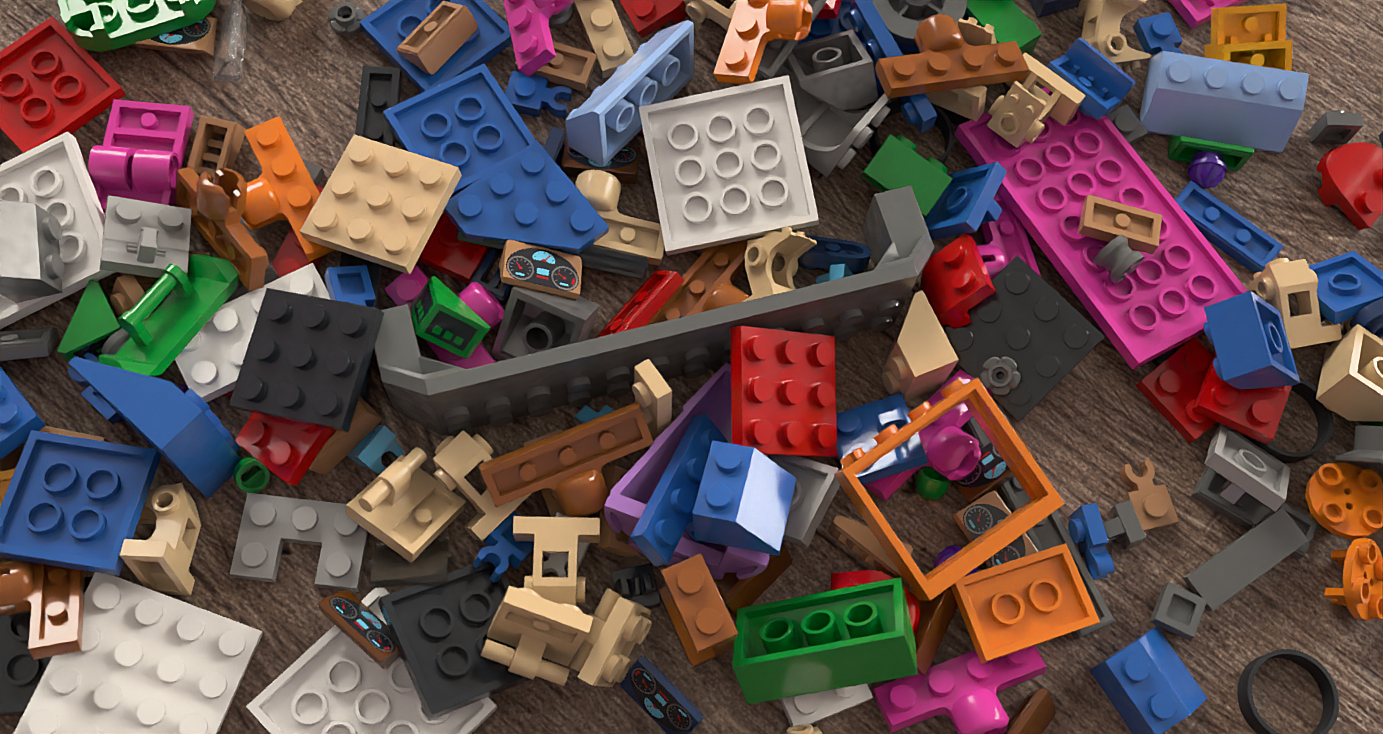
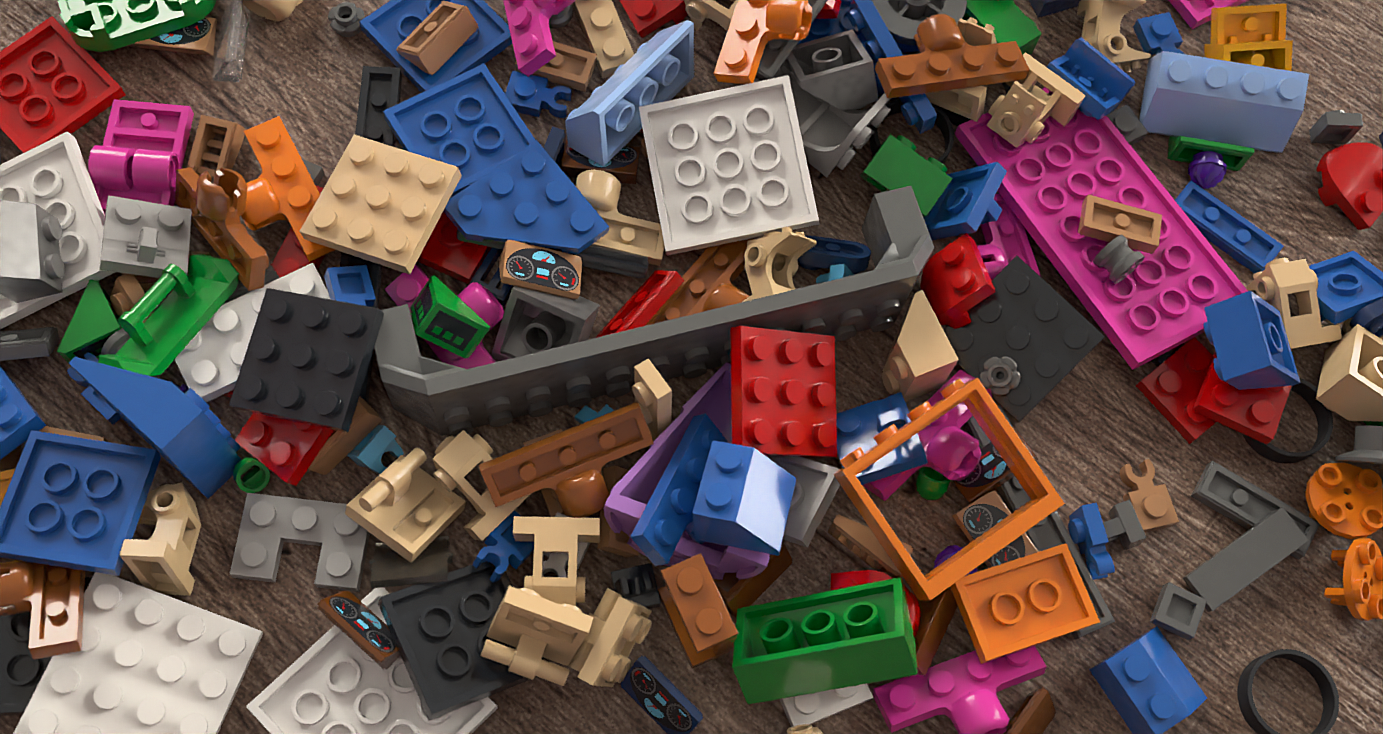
(1247, 469): light grey hinge -> none

